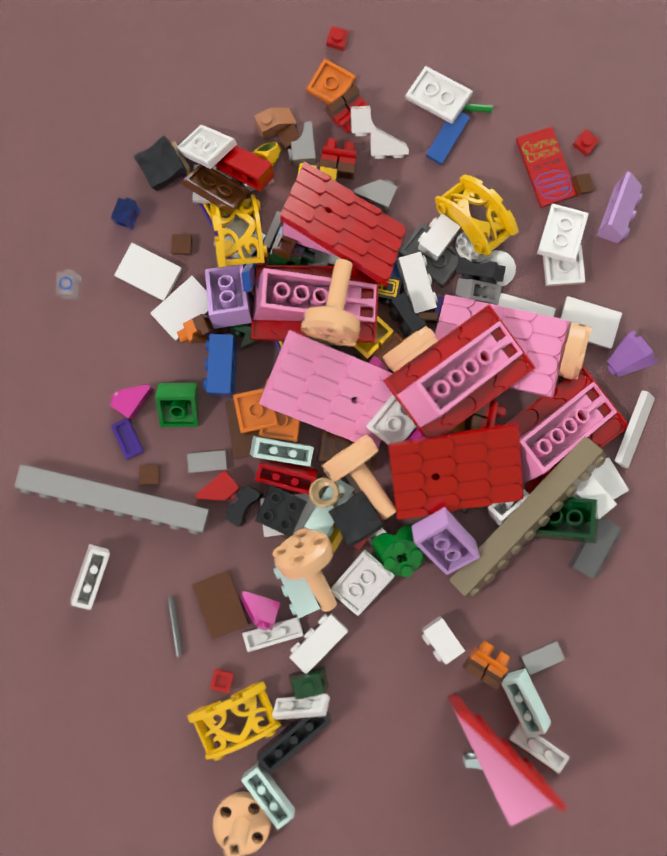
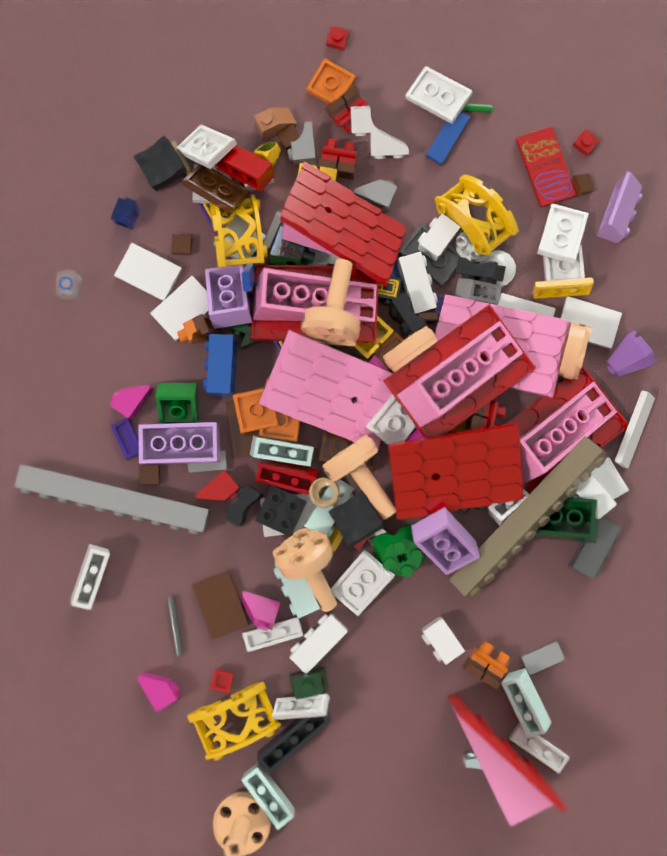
(159, 690): none -> dark pink slope
(179, 443): none -> lavender brick
(284, 246): reddish brown tile -> none
(562, 288): none -> yellow tile

